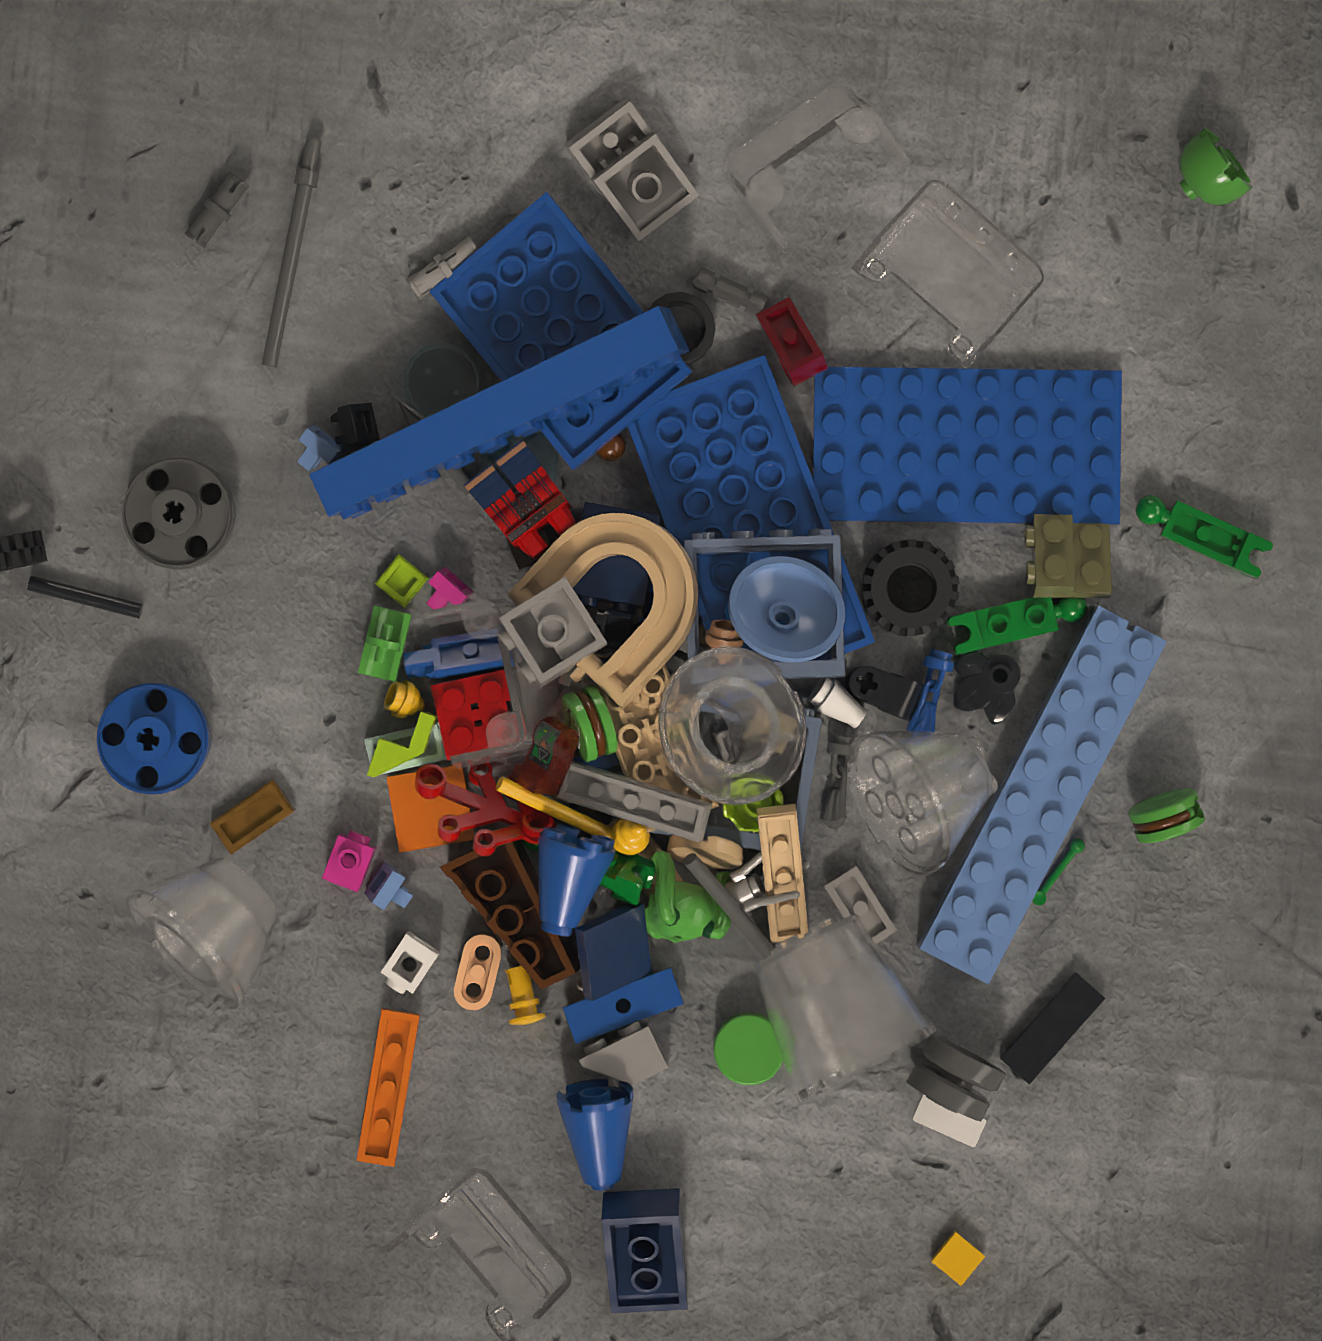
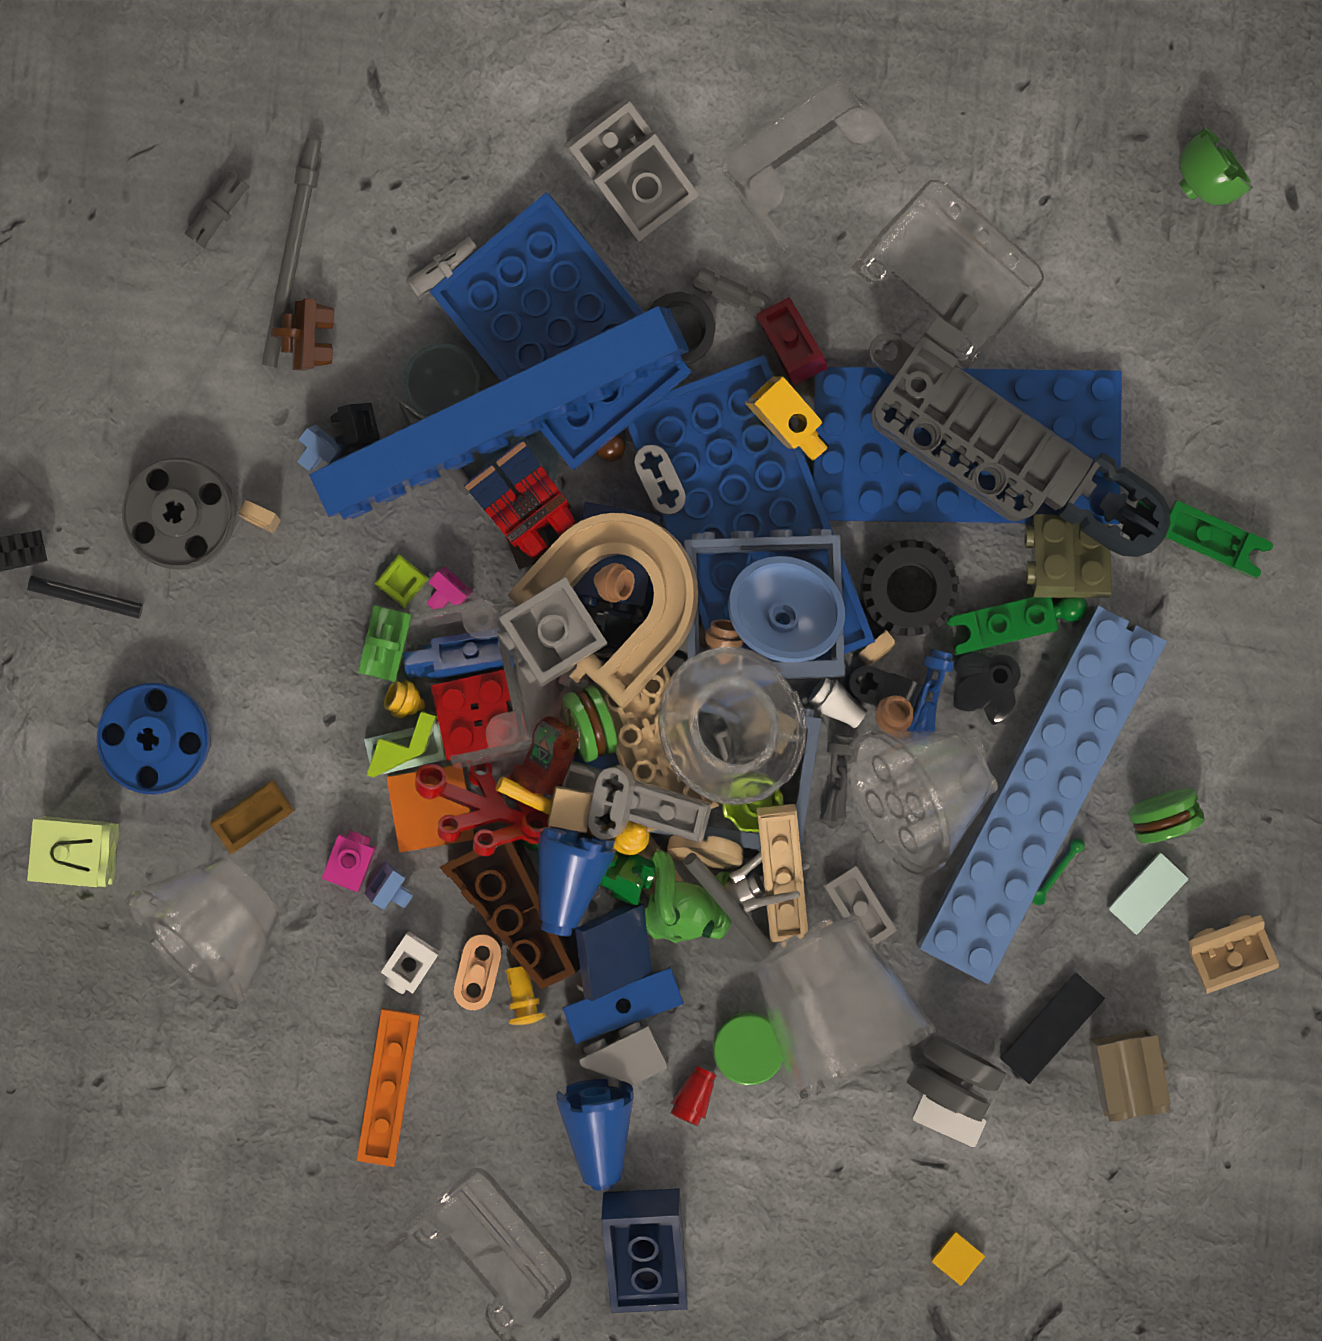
(73, 852): none -> yellowish green piece
(259, 516): none -> tan tile
(305, 351): none -> reddish brown hips
(570, 809): none -> tan tile
(603, 800): none -> light grey beam
(614, 582): none -> medium nougat plate
(668, 475): none -> light grey beam
(694, 1096): none -> red cone
(774, 407): none -> yellow torso
(878, 649): none -> tan tile
(894, 713): none -> medium nougat plate
(1004, 442): none -> dark grey piece
(1130, 1074): none -> dark tan piece
(1147, 893): none -> light aqua tile
(1232, 953): none -> tan bracket

